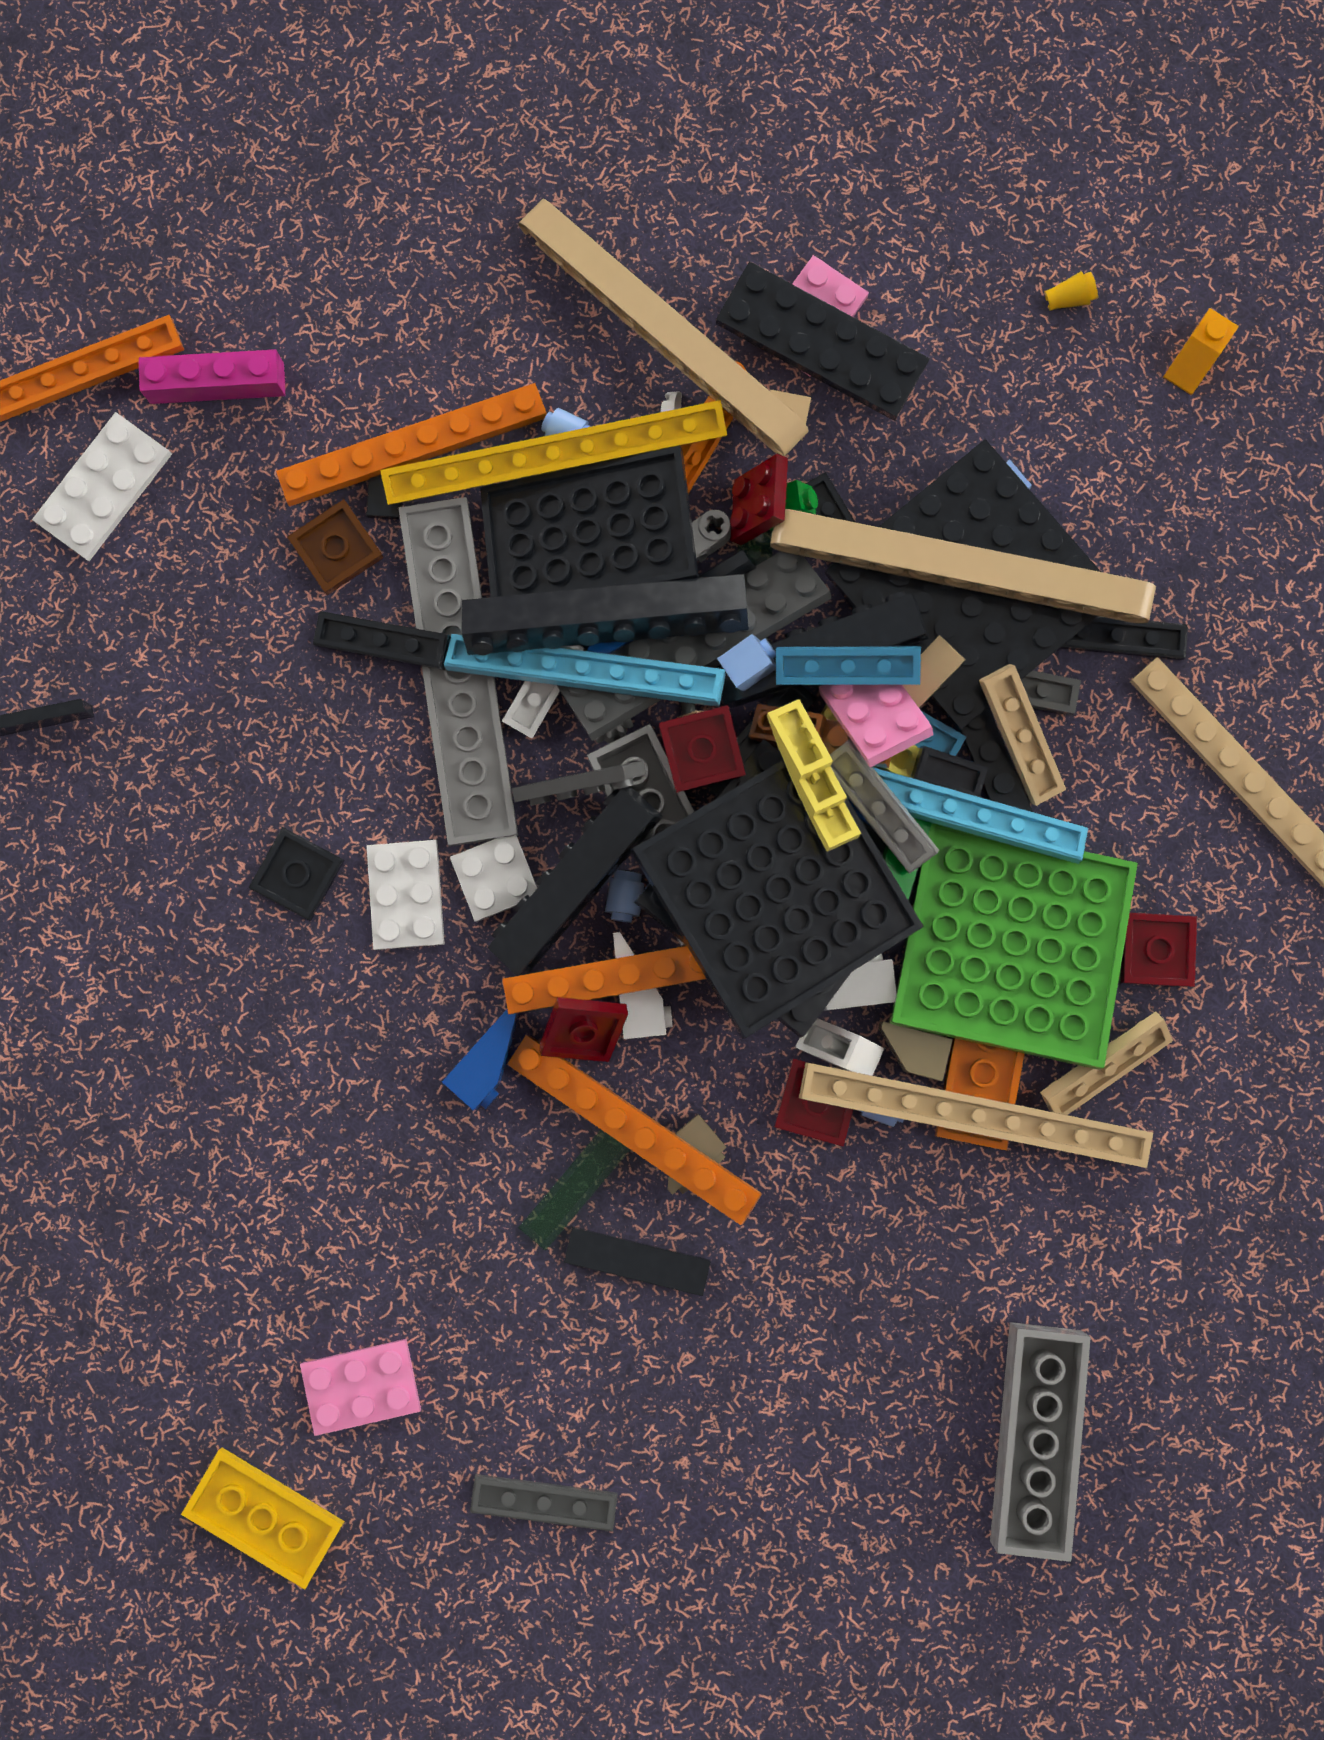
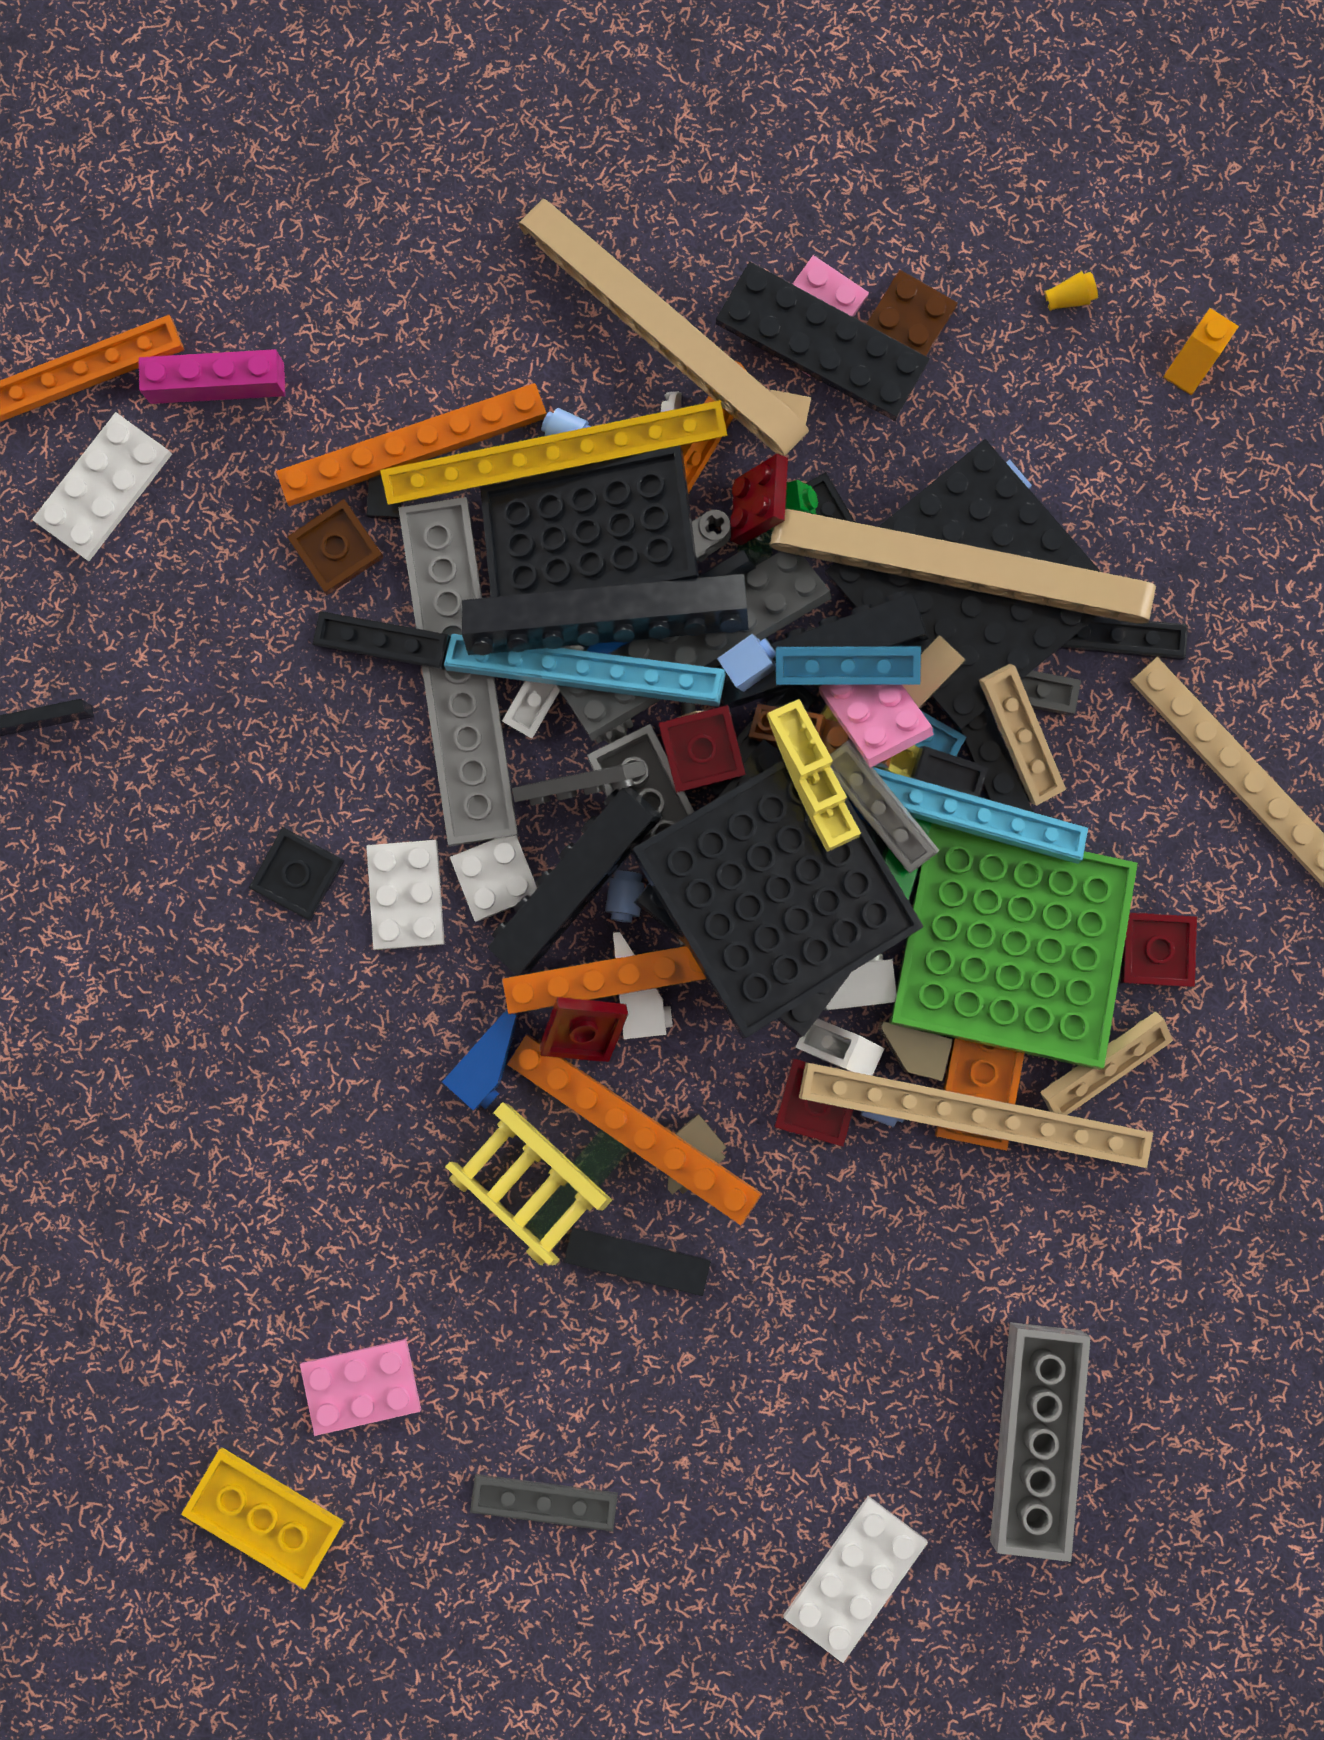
(561, 1173): none -> light yellow fence
(855, 1579): none -> white plate
(912, 313): none -> reddish brown plate

